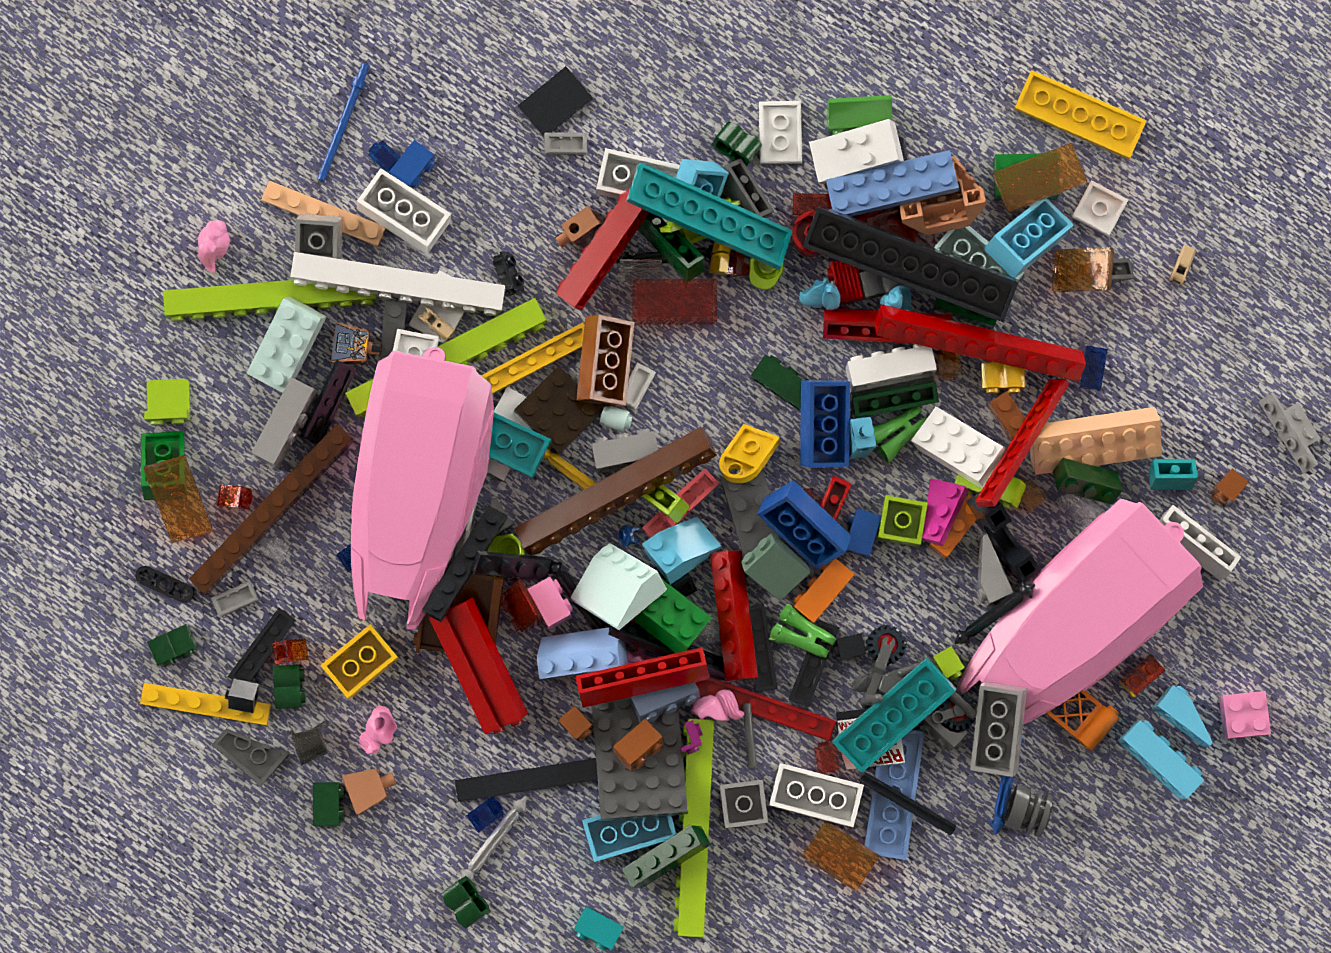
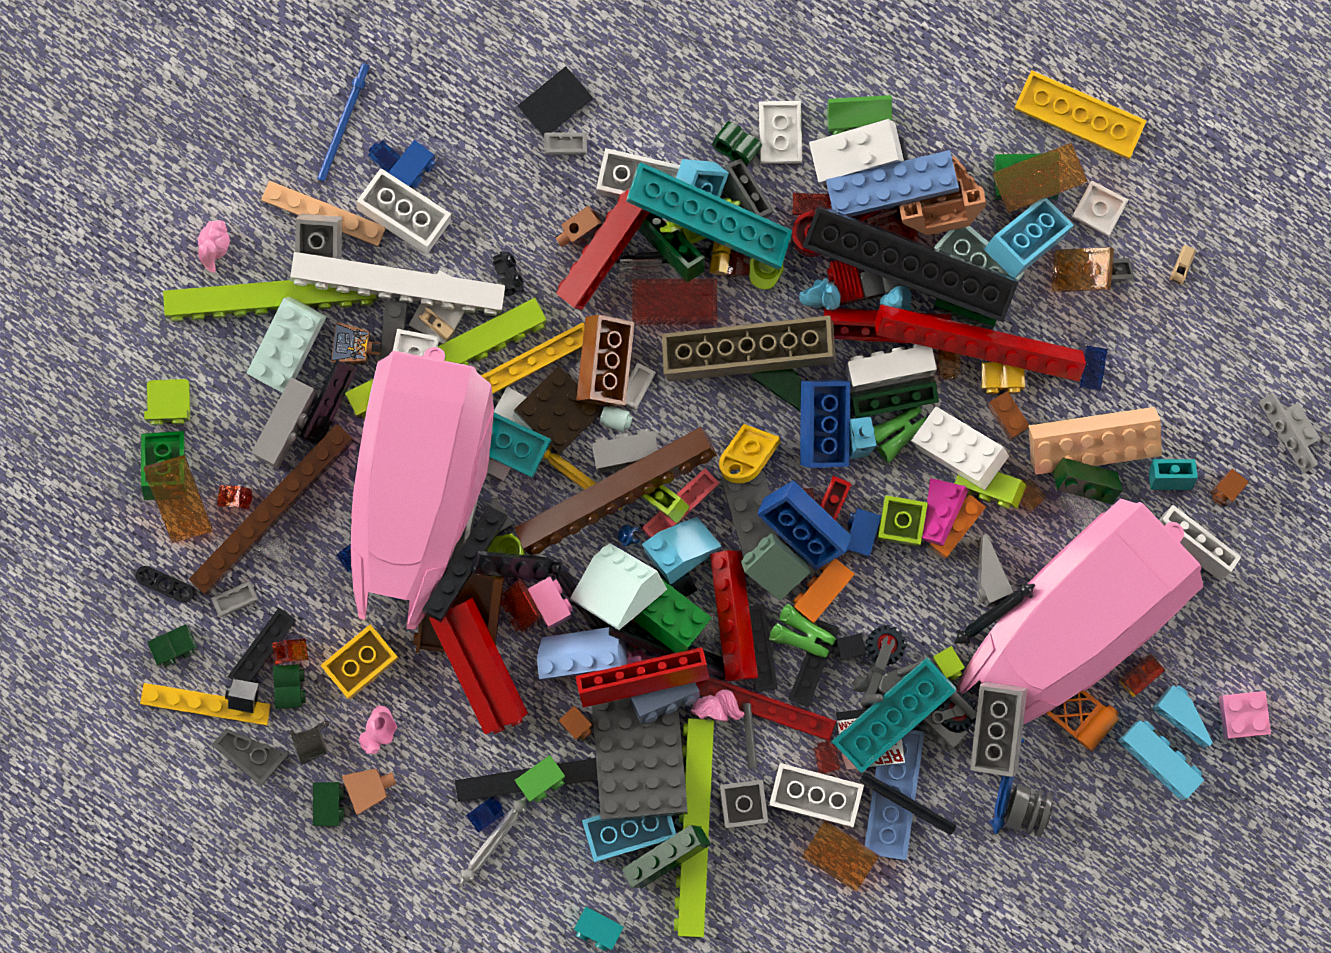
(465, 902): dark green brick -> none
(540, 779): none -> bright green brick
(638, 745): dark orange brick -> none
(694, 732): magenta bracket -> none
(748, 348): none -> dark tan brick
(1010, 552): black arch -> none
(1021, 443): red tile -> none

